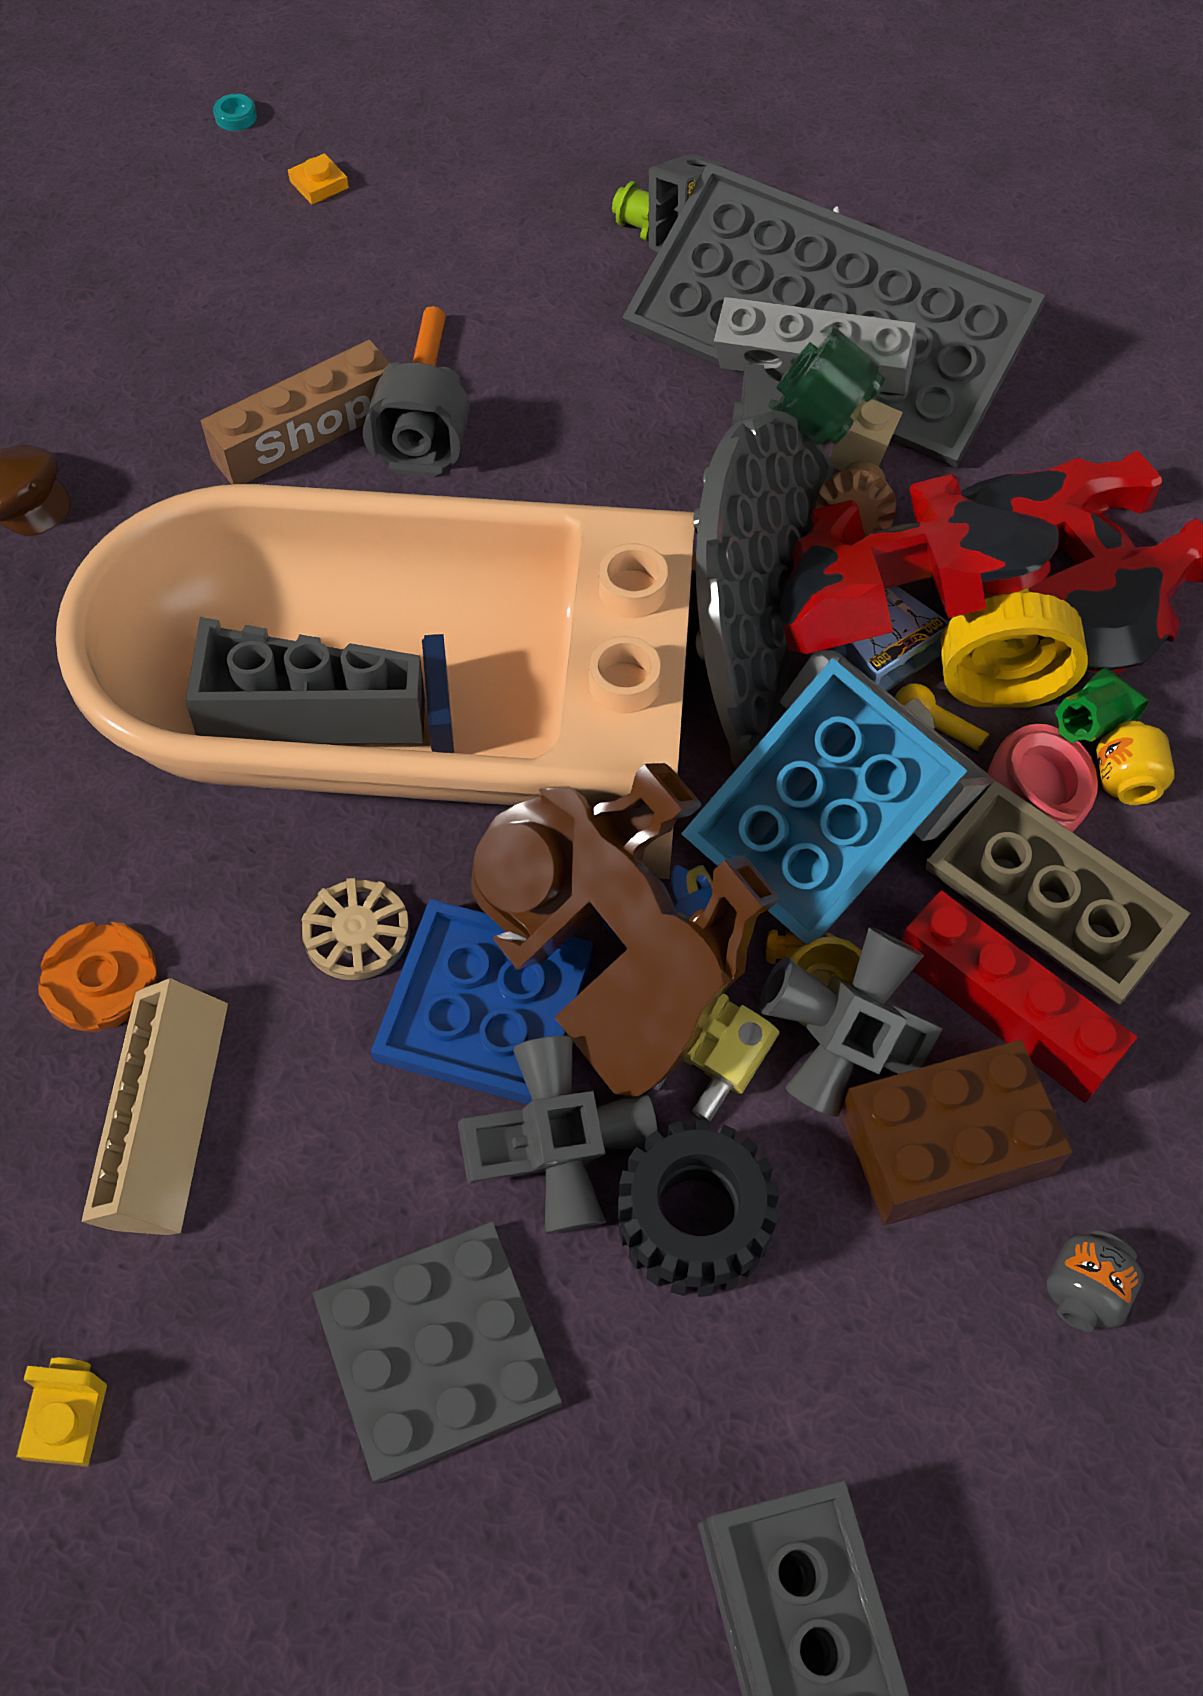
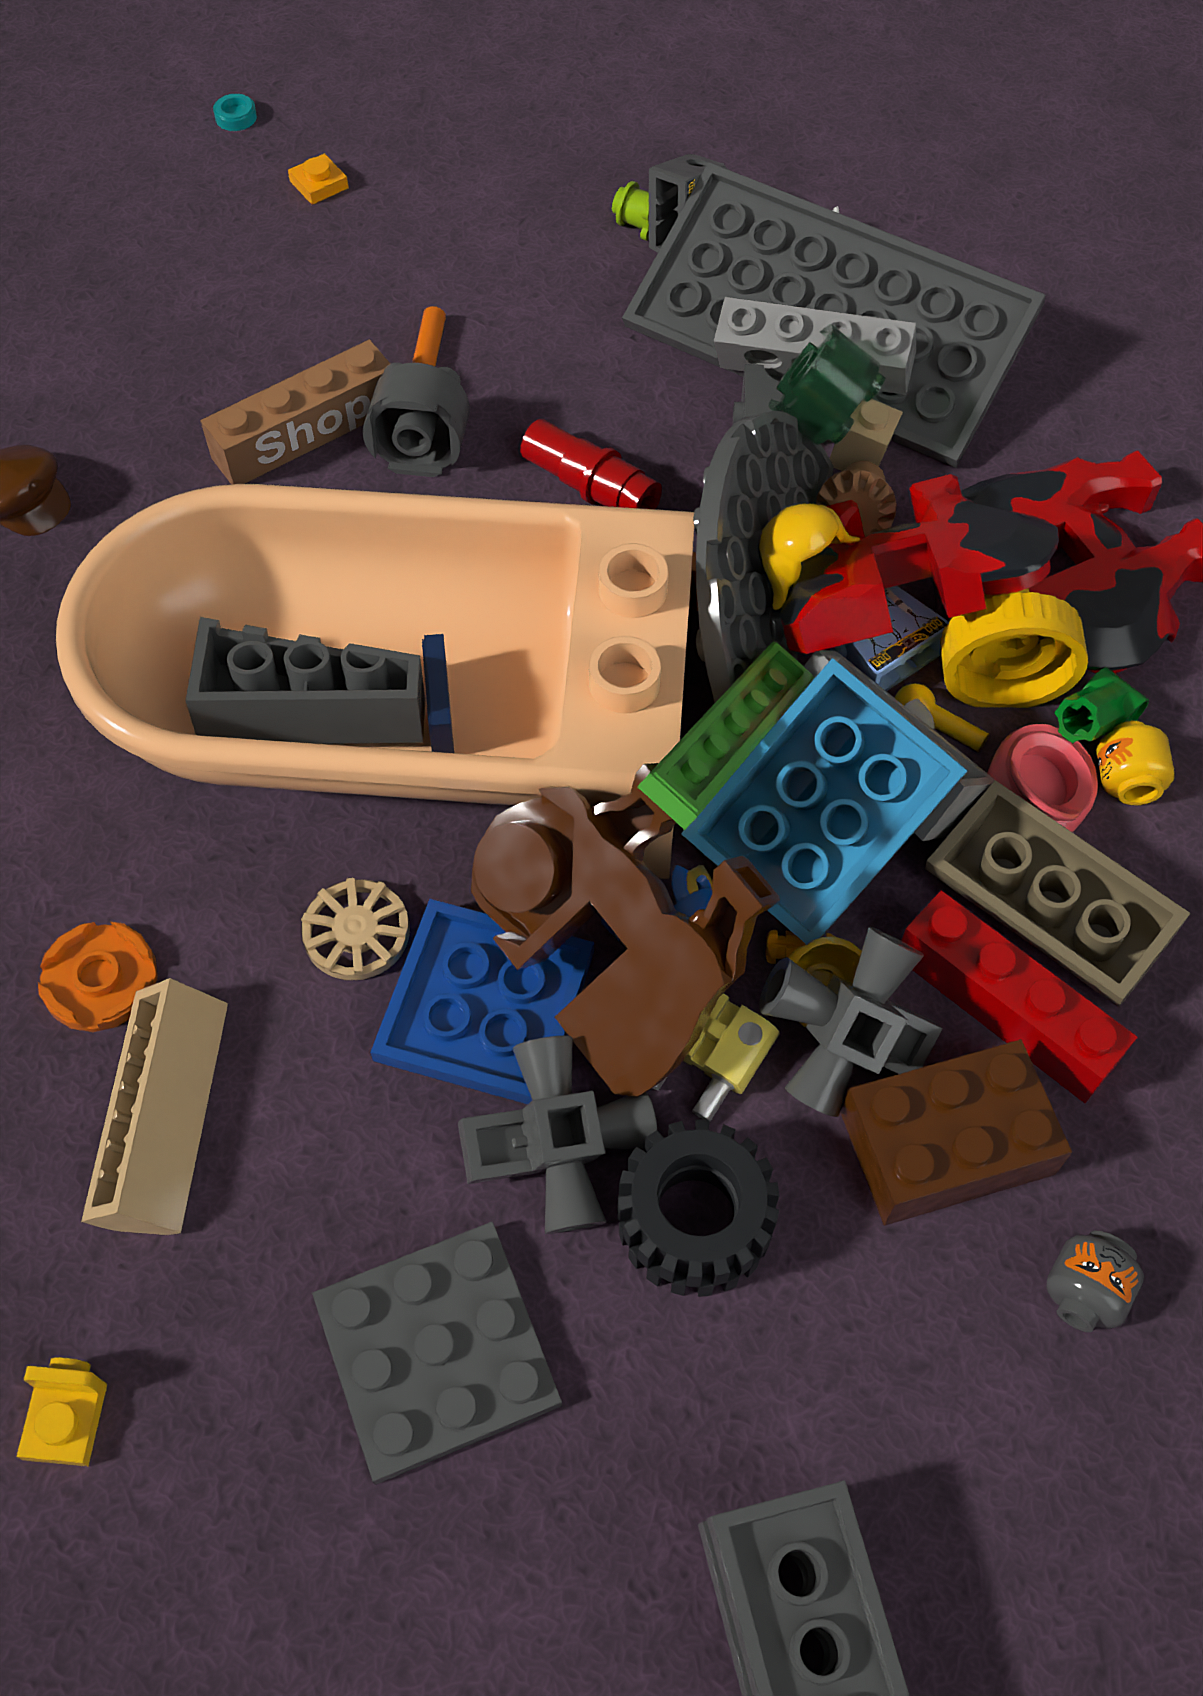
(589, 469): none -> red piece
(725, 735): none -> bright green tile
(793, 537): none -> yellow hair

